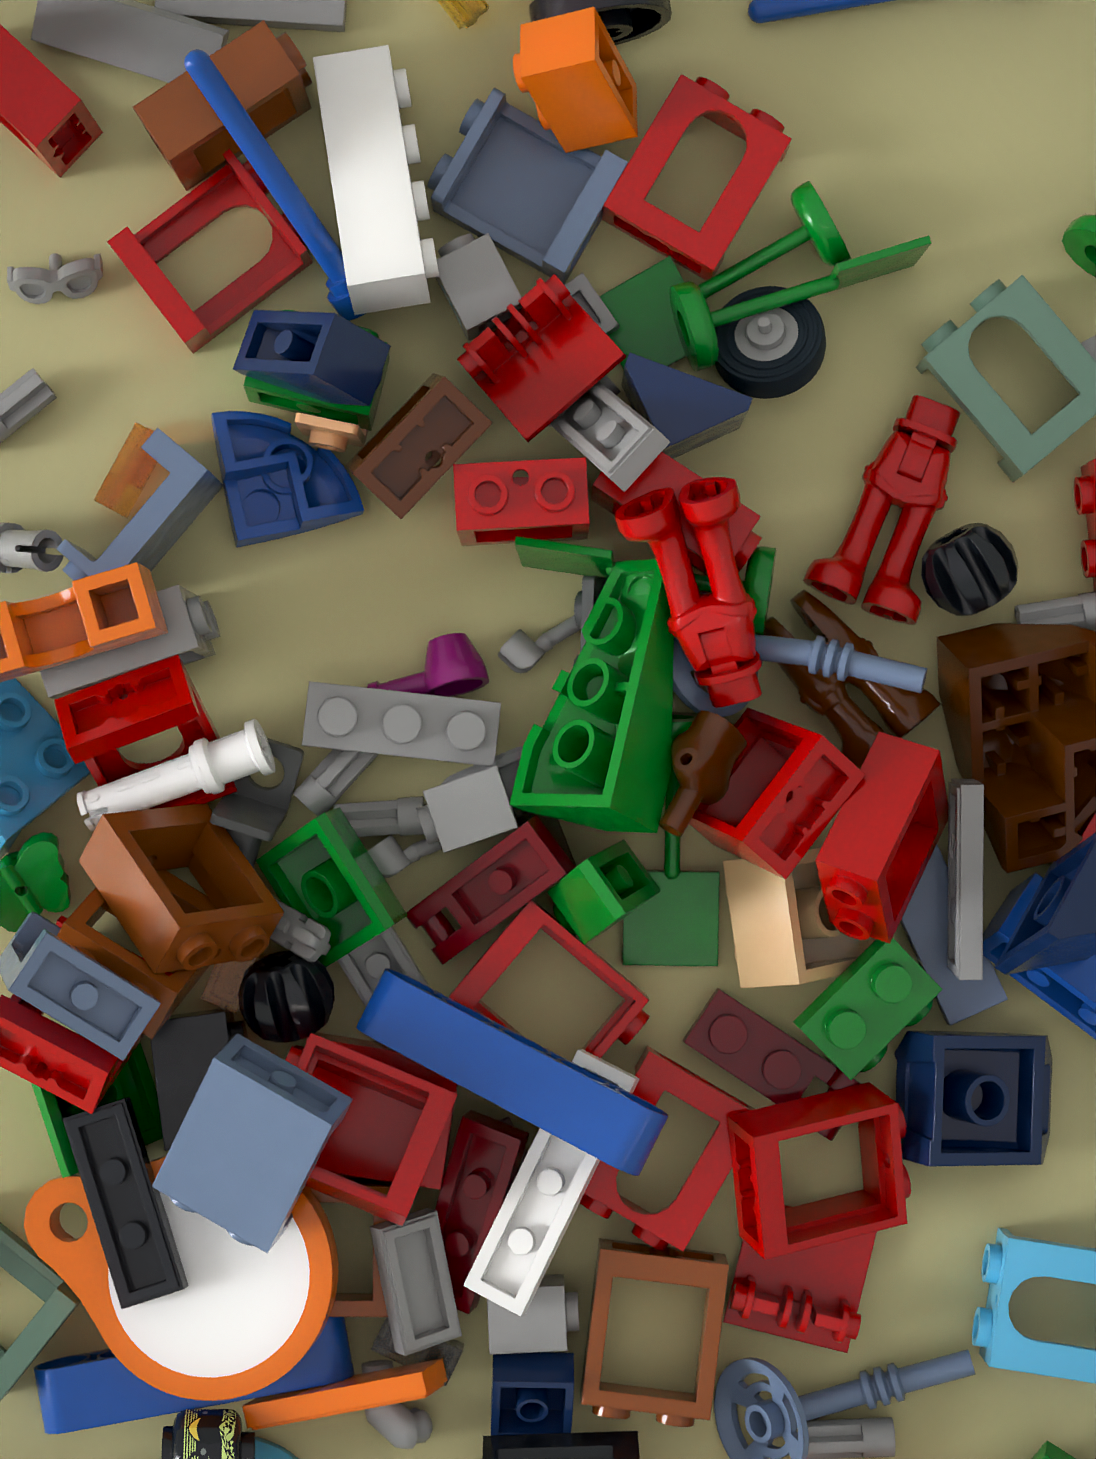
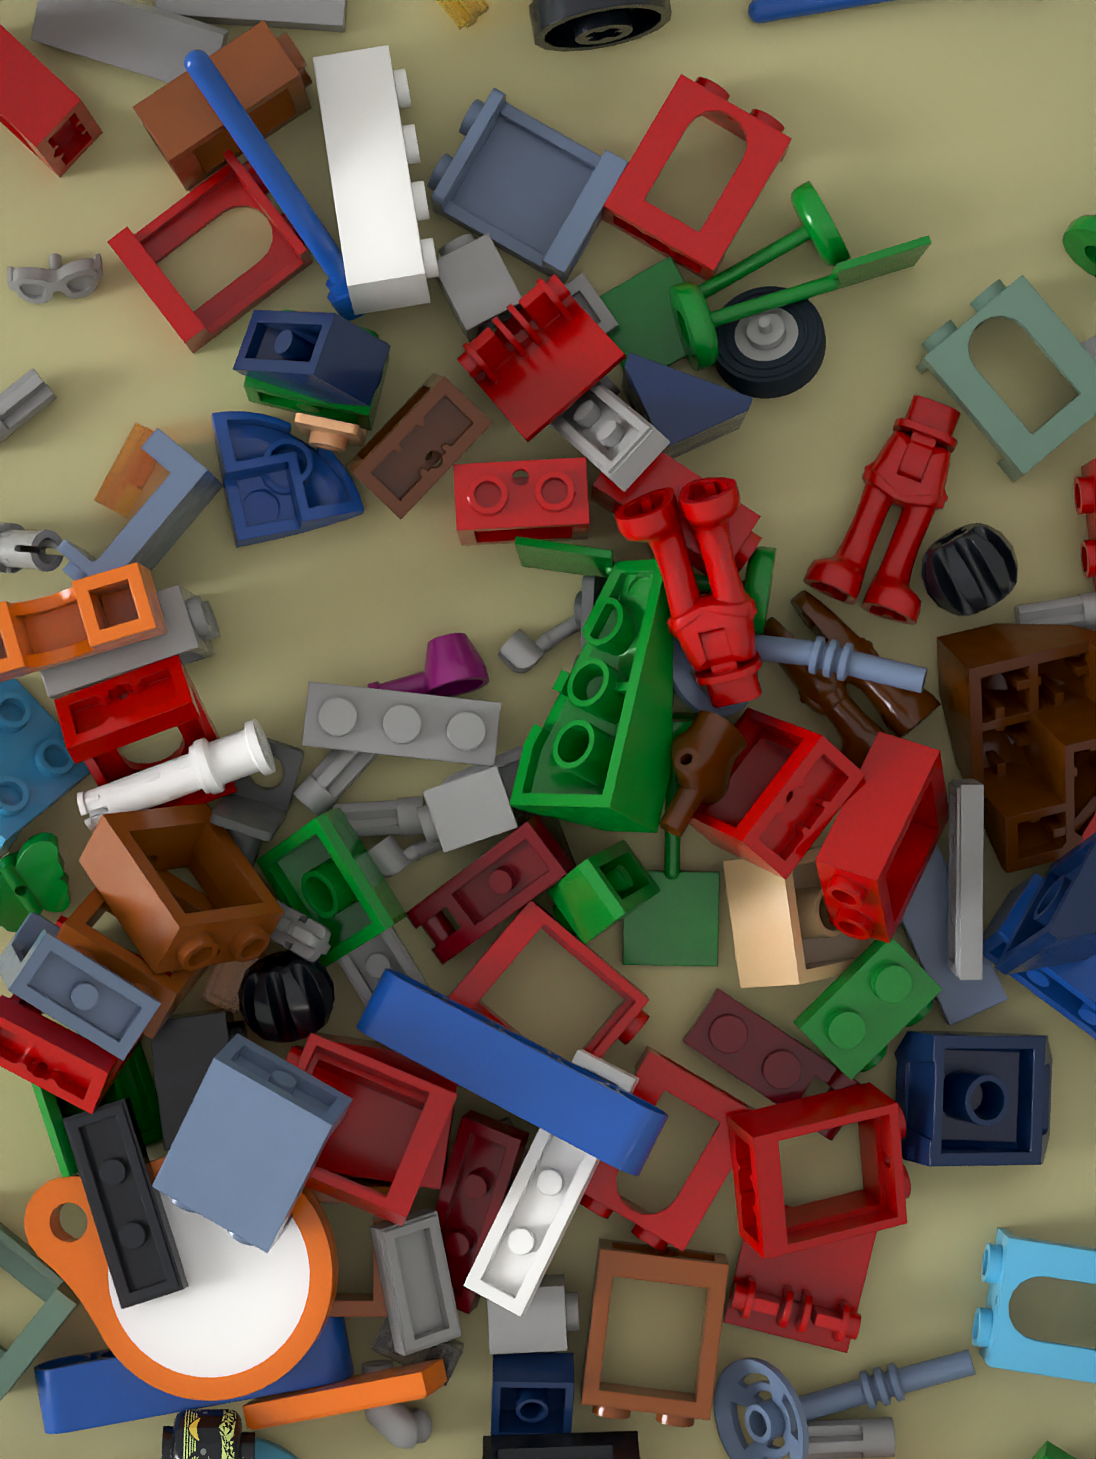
(577, 80): orange brick -> none

